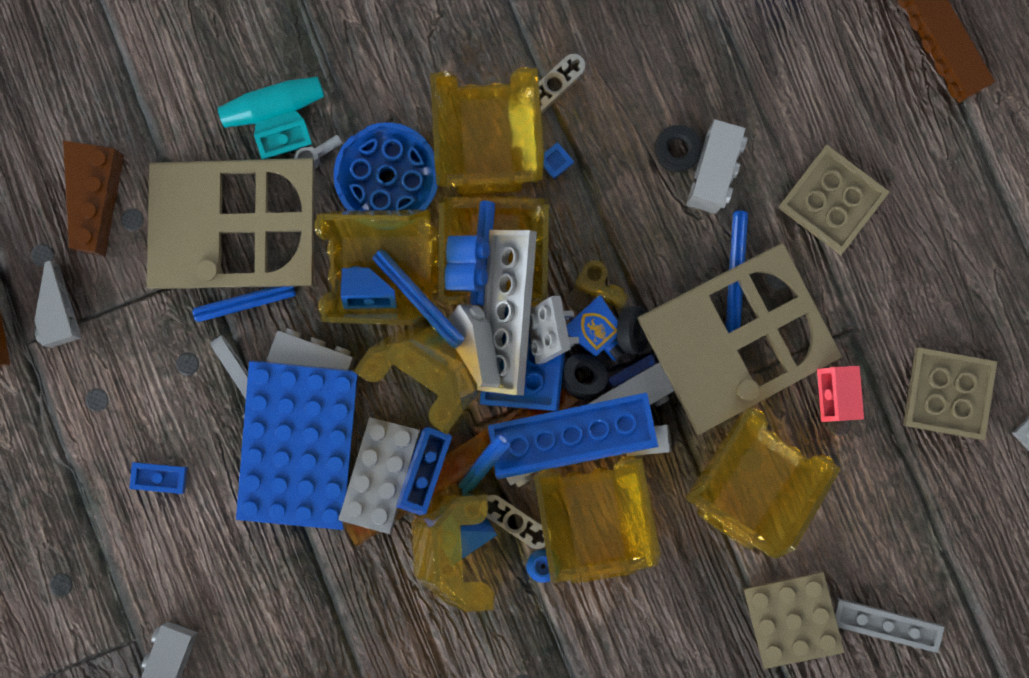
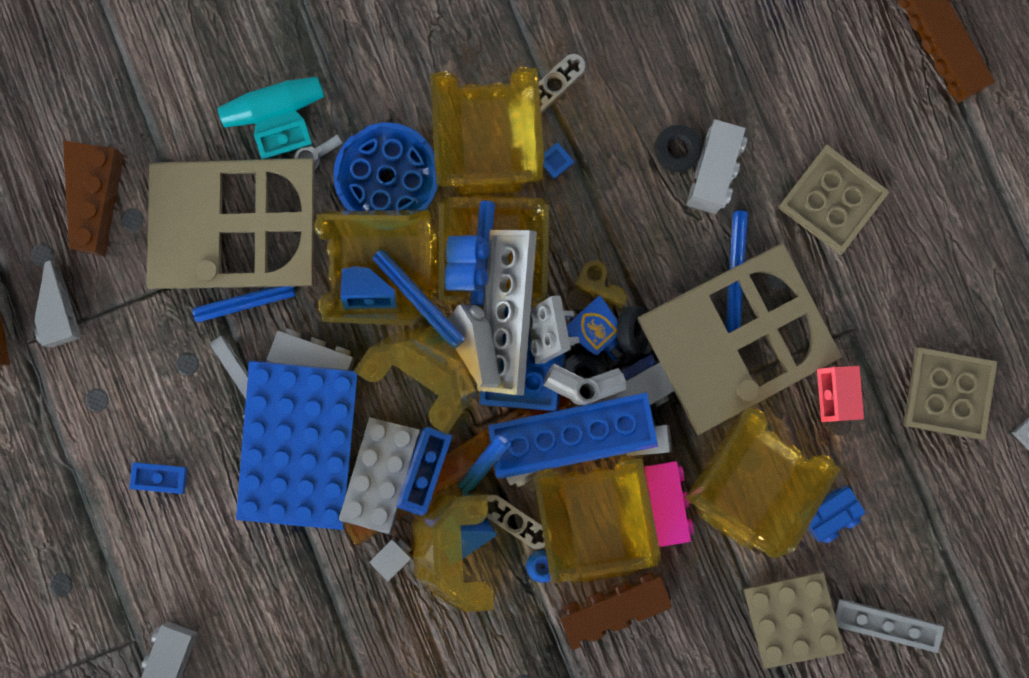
(392, 558): none -> light grey brick
(569, 384): none -> light grey piece
(614, 609): none -> reddish brown wedge
(668, 503): none -> dark pink brick
(836, 511): none -> blue brick

